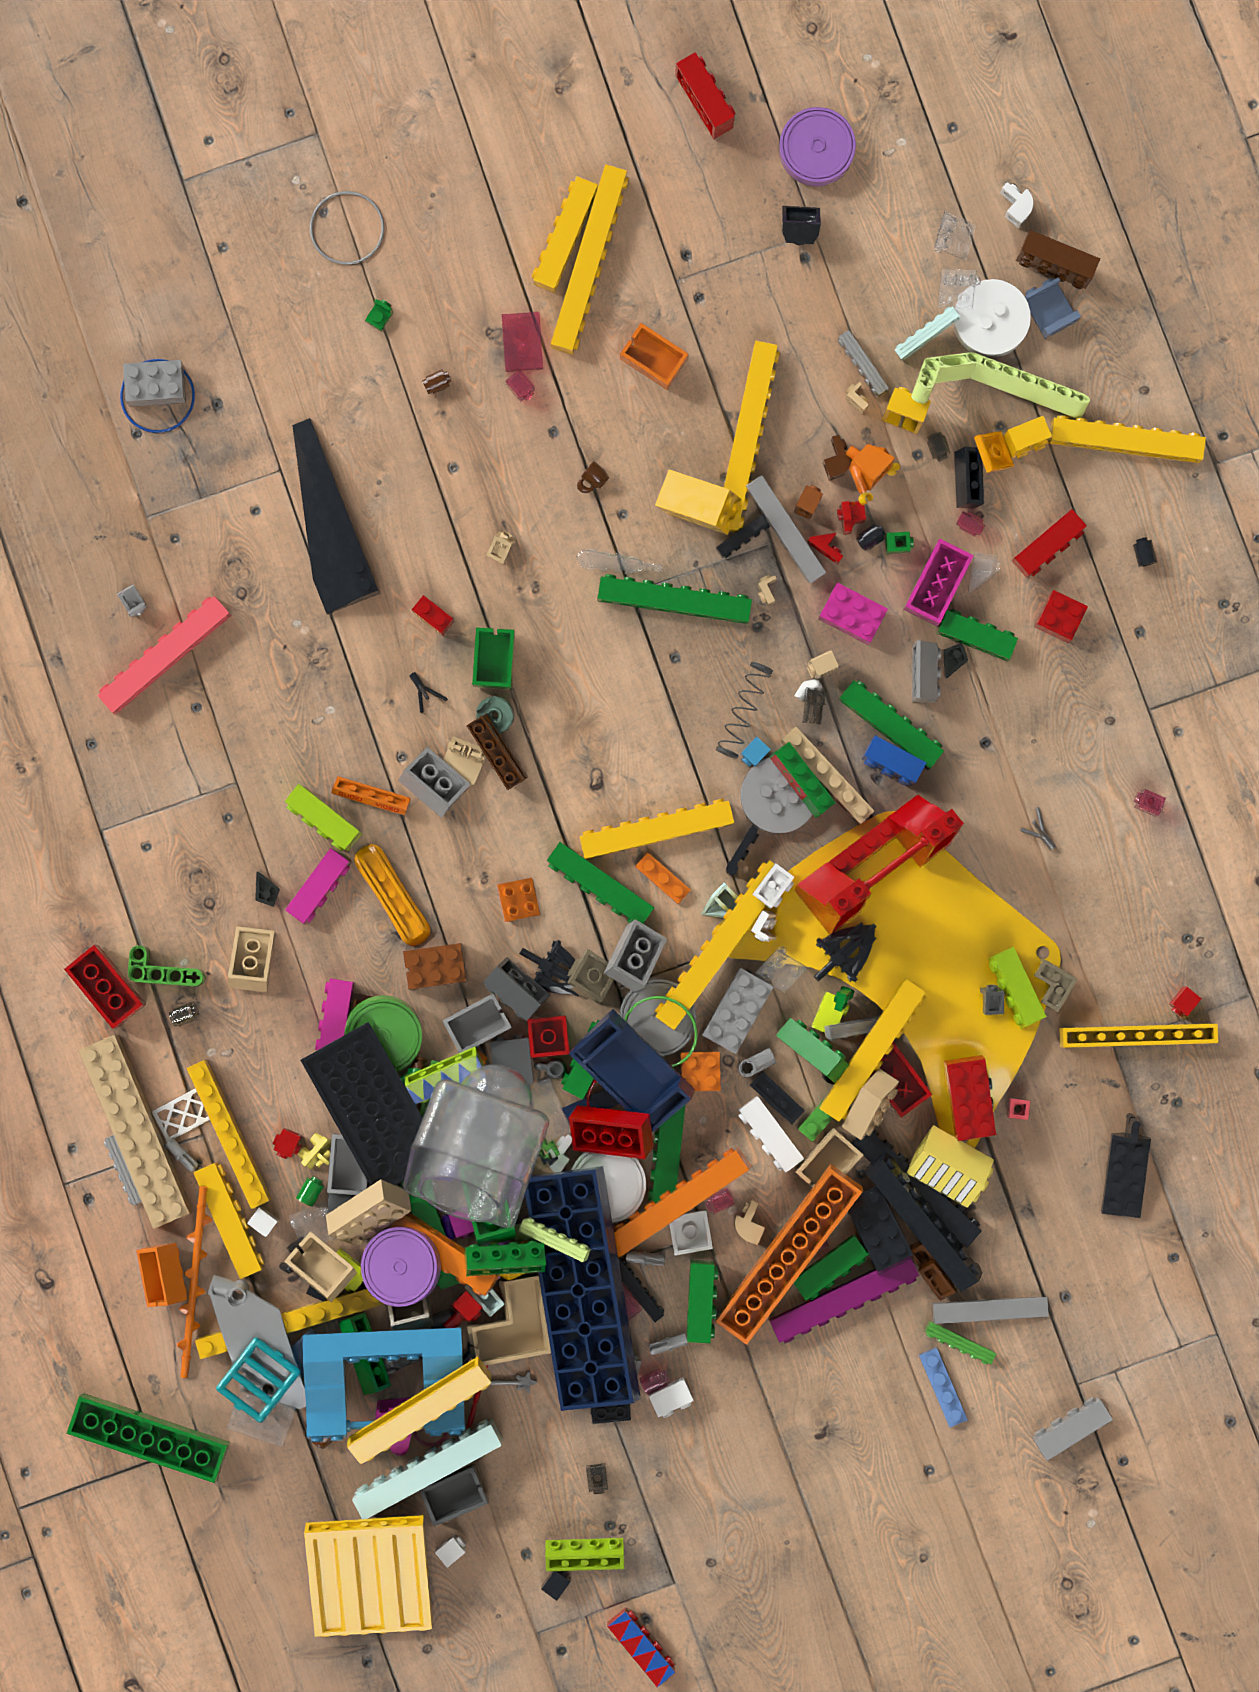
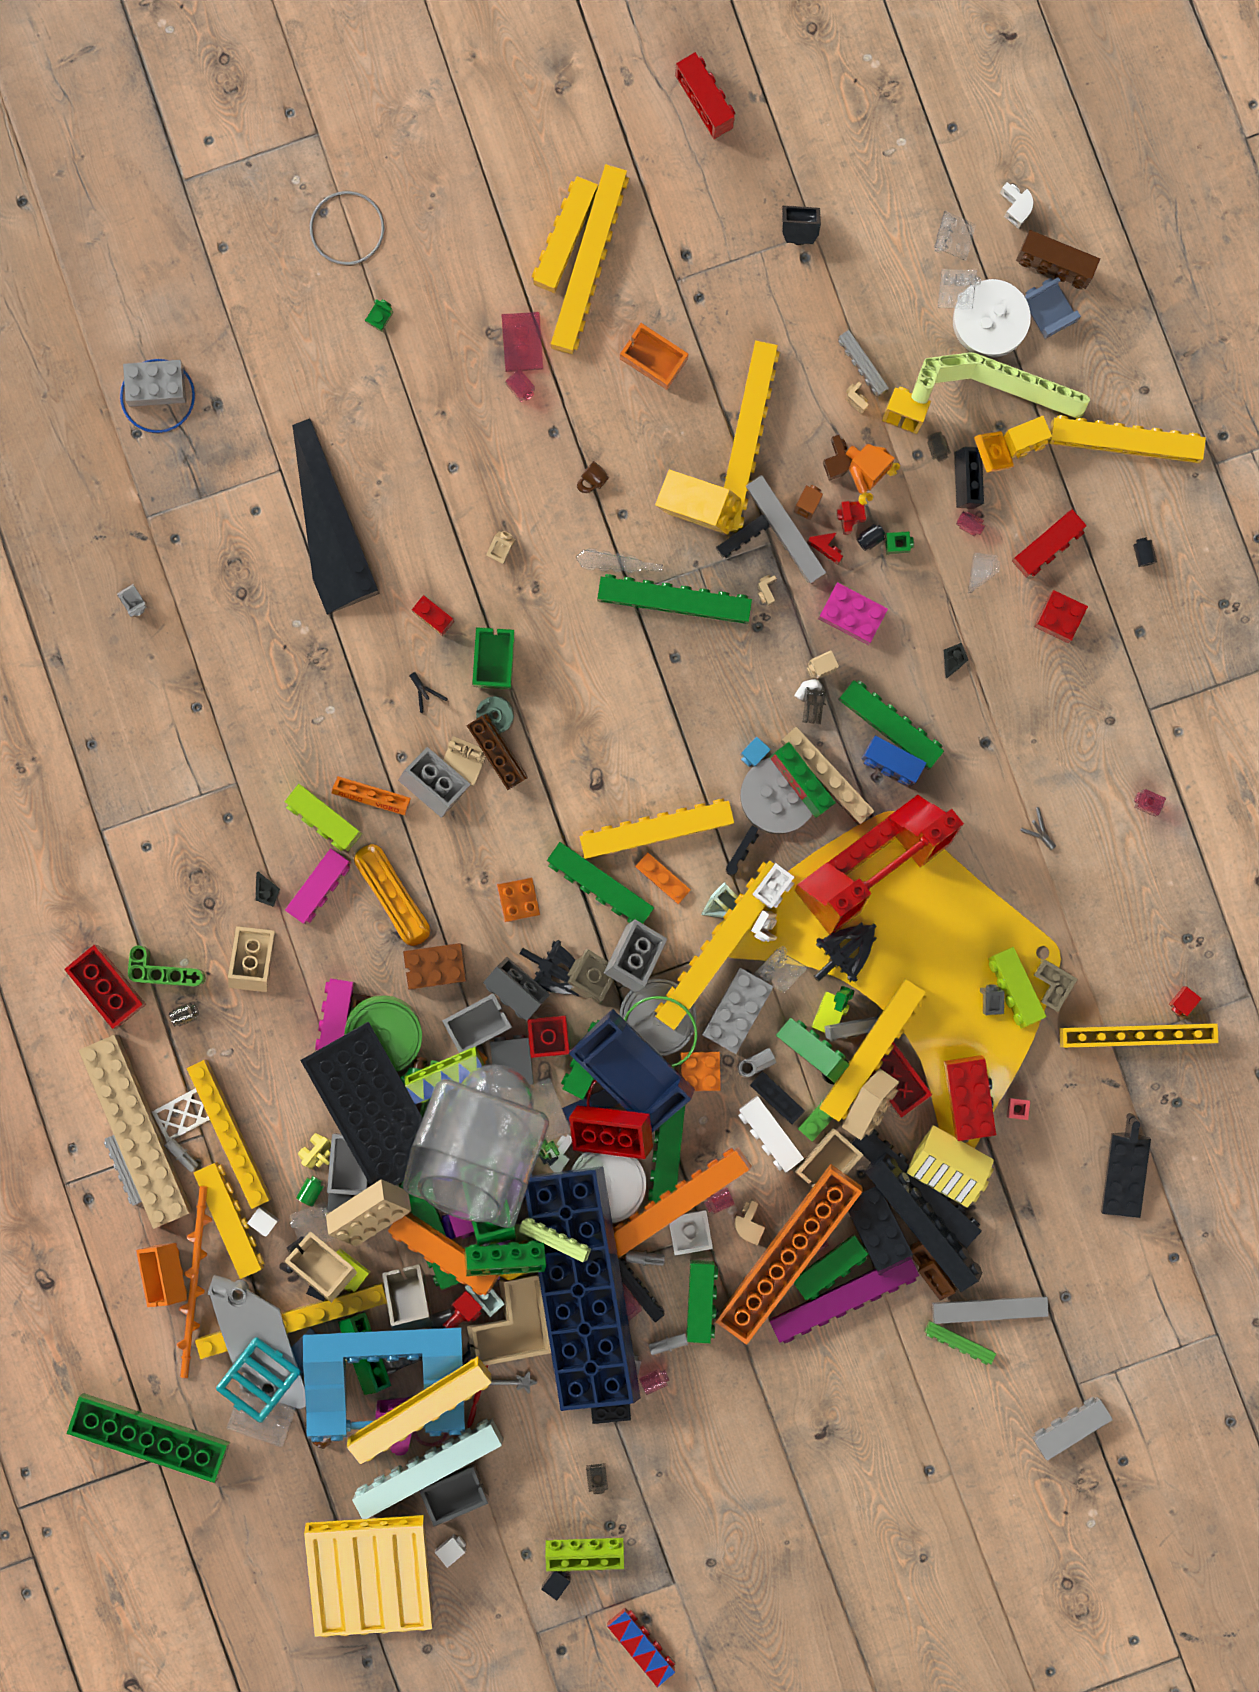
(164, 655): coral brick -> none
(287, 1143): red brick -> none
(400, 1266): medium lavender brick -> none
(437, 382): reddish brown brick -> none
(554, 1068): dark grey piece -> none
(671, 1397): white brick -> none
(767, 671): dark grey piece -> none
(817, 146): medium lavender brick -> none
(925, 672): light grey slope -> none
(929, 332): light aqua piece -> none
(938, 582): dark pink brick -> none
(942, 1387): medium blue plate -> none
(977, 635): green brick -> none

